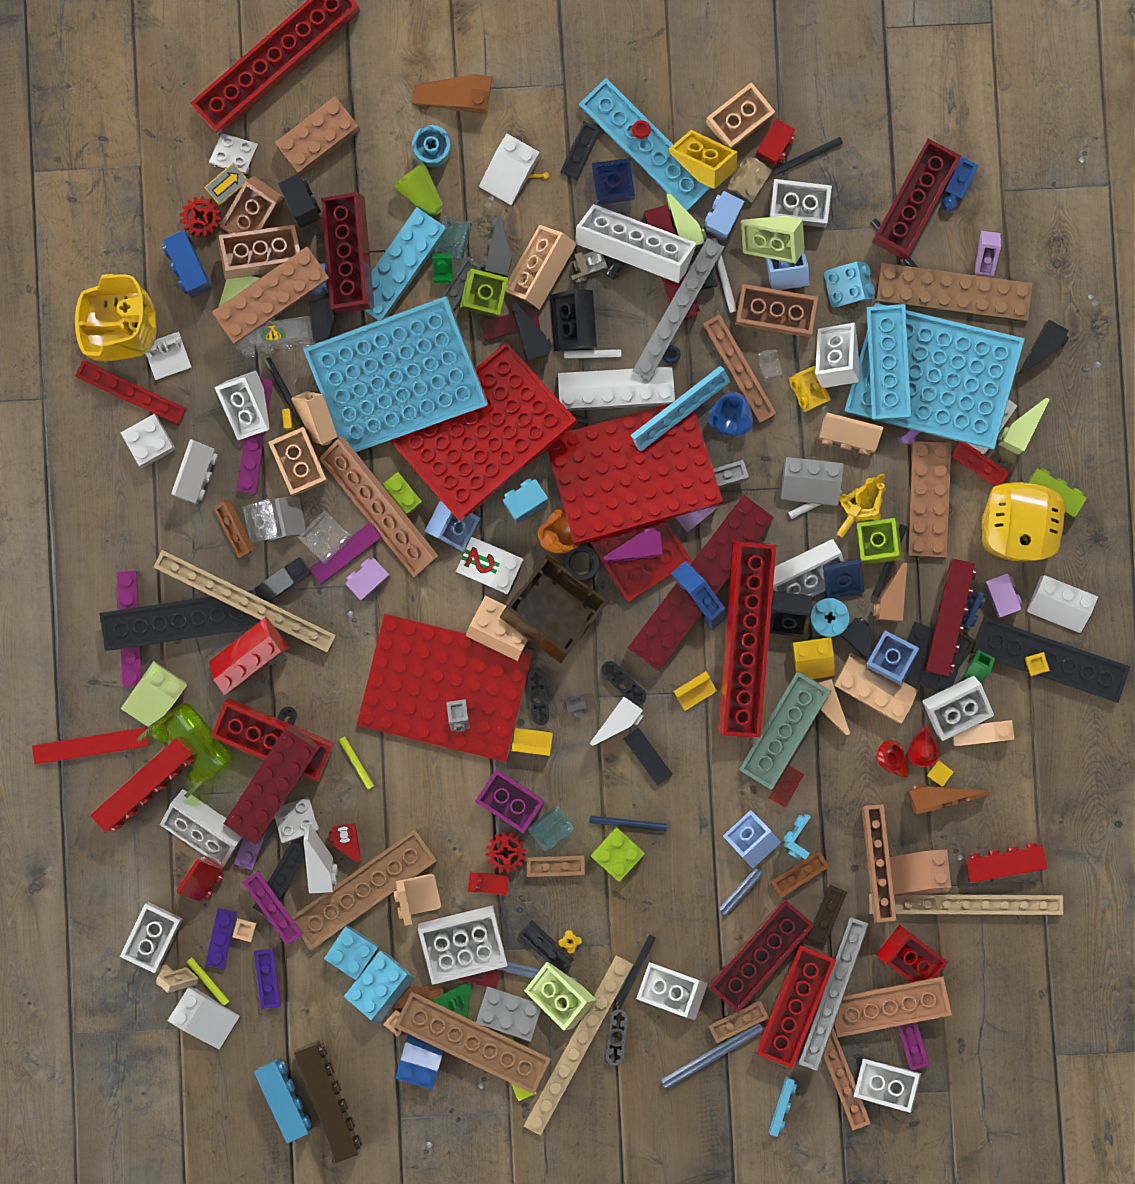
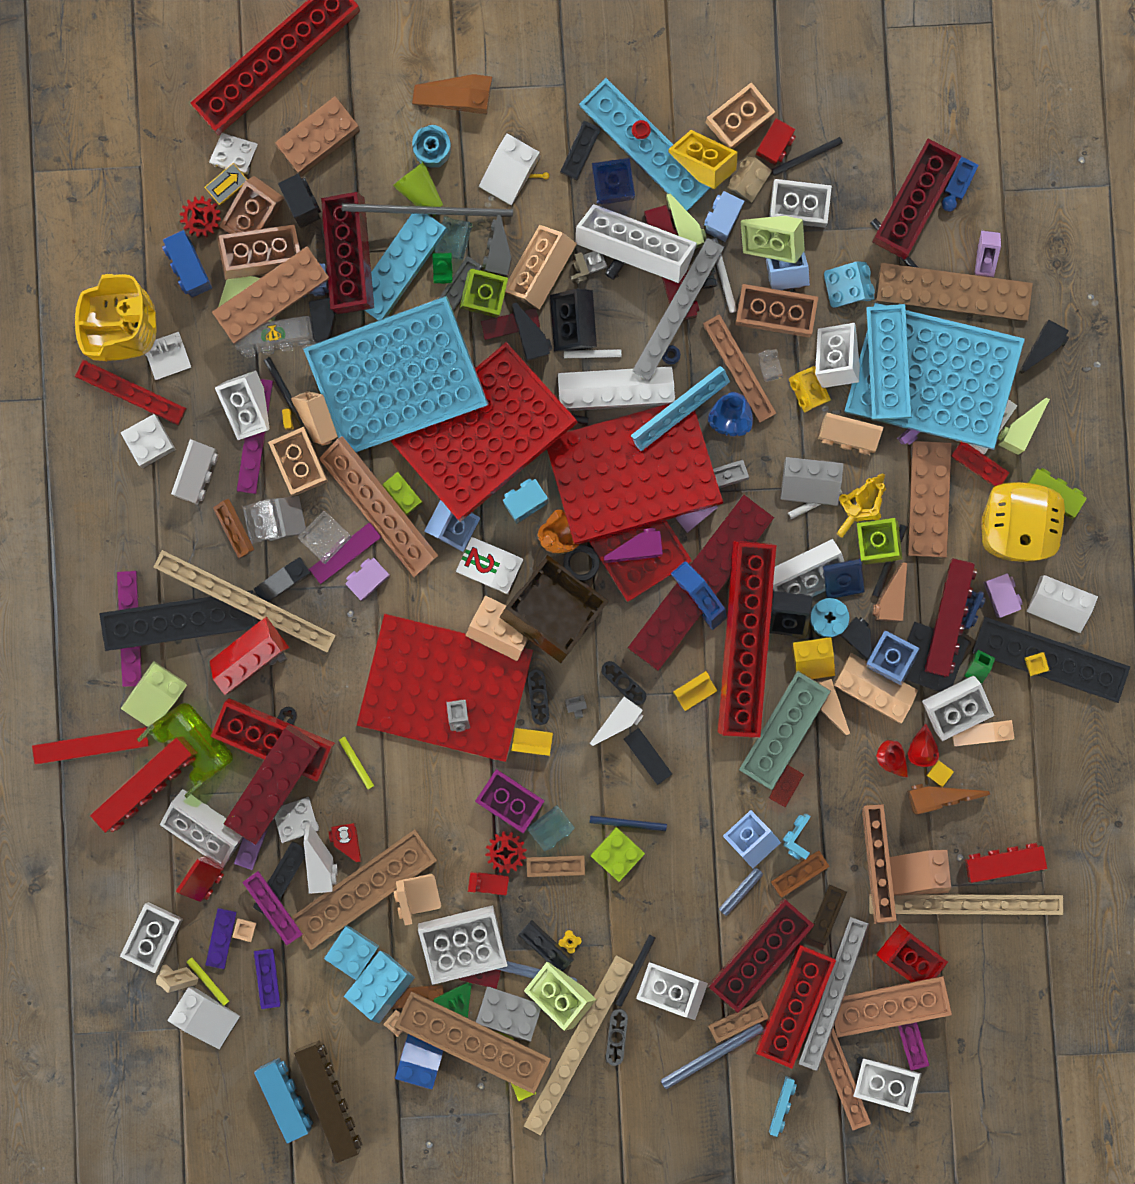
(427, 210): none -> dark grey piece

